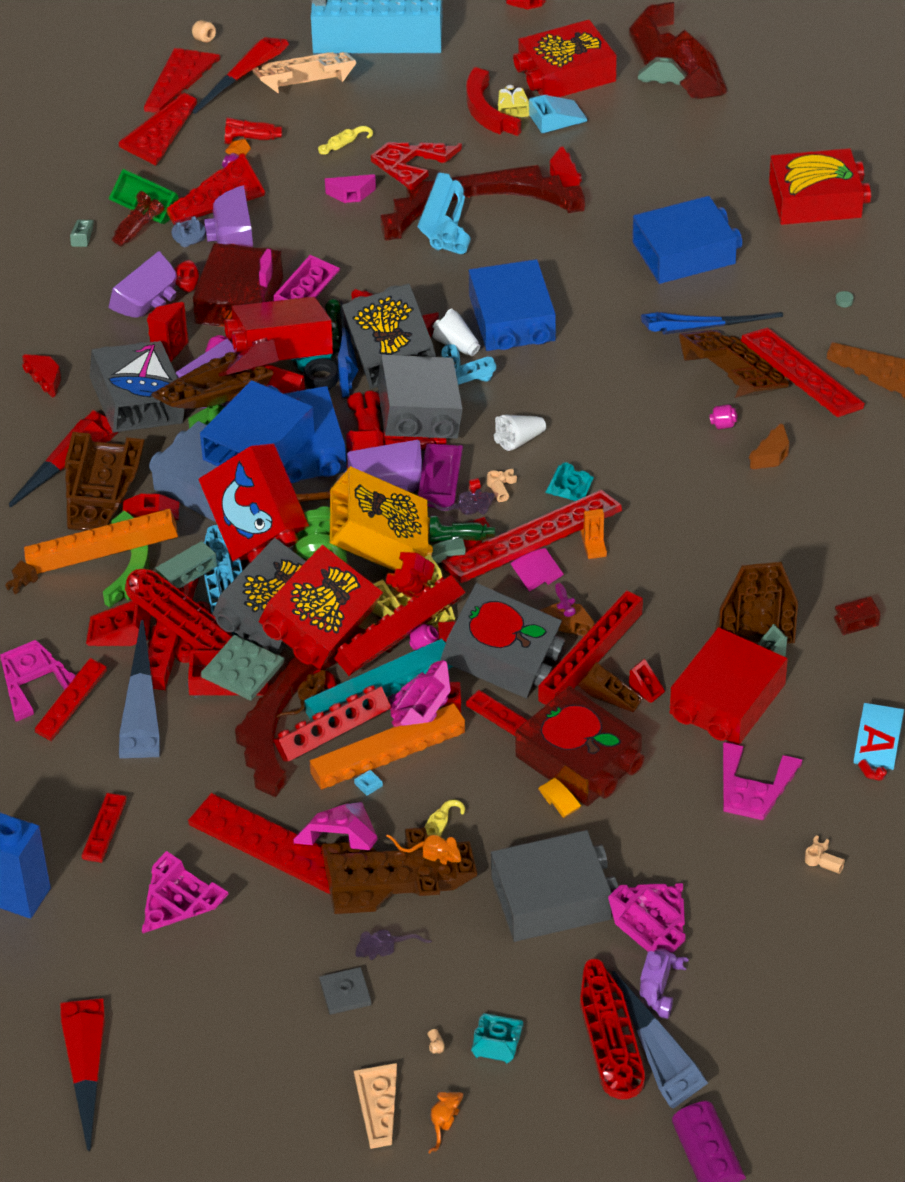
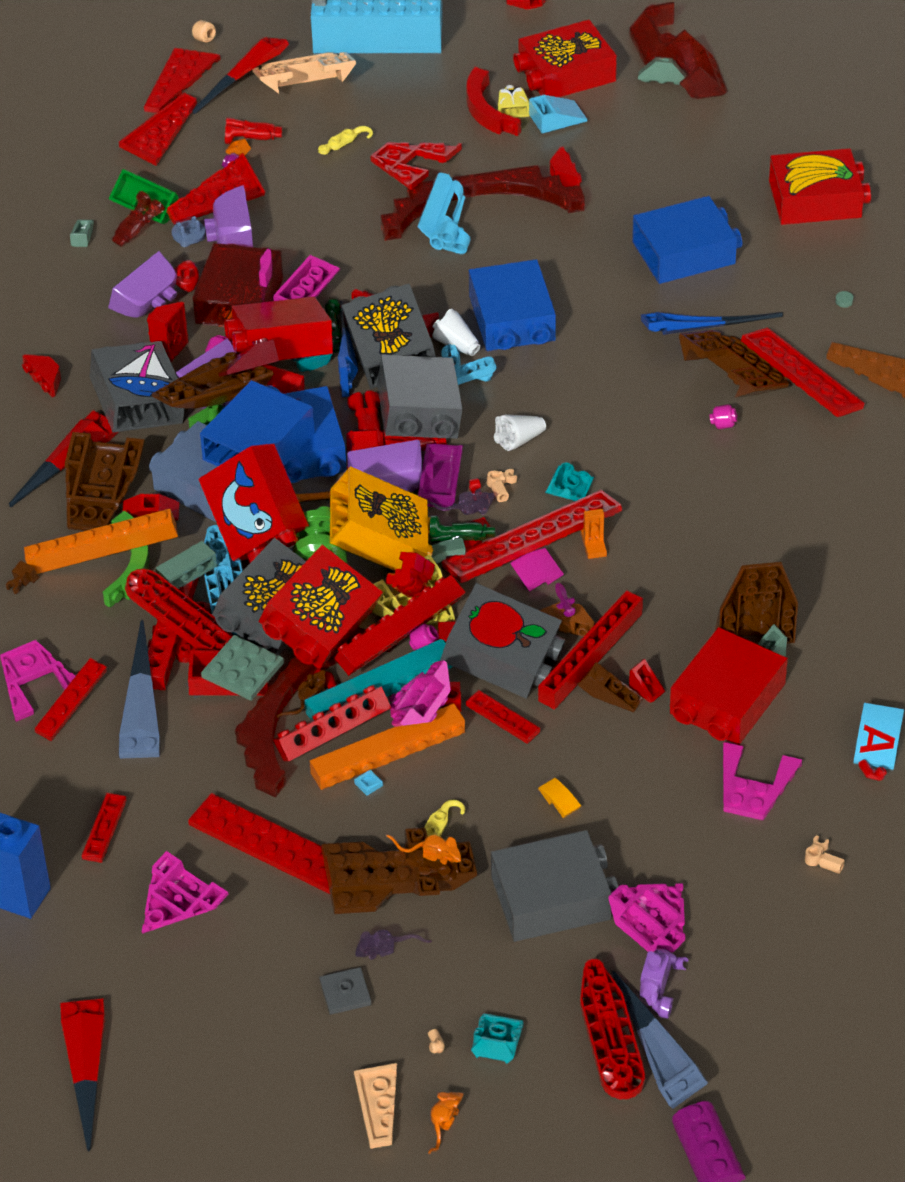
(118, 626): red slope -> none
(317, 365): black tyre -> none
(344, 819): dark pink wedge -> none
(350, 188): dark pink slope -> none
(579, 746): clear red brick -> none
(771, 450): dark orange slope -> none
(857, 615): clear red brick -> none

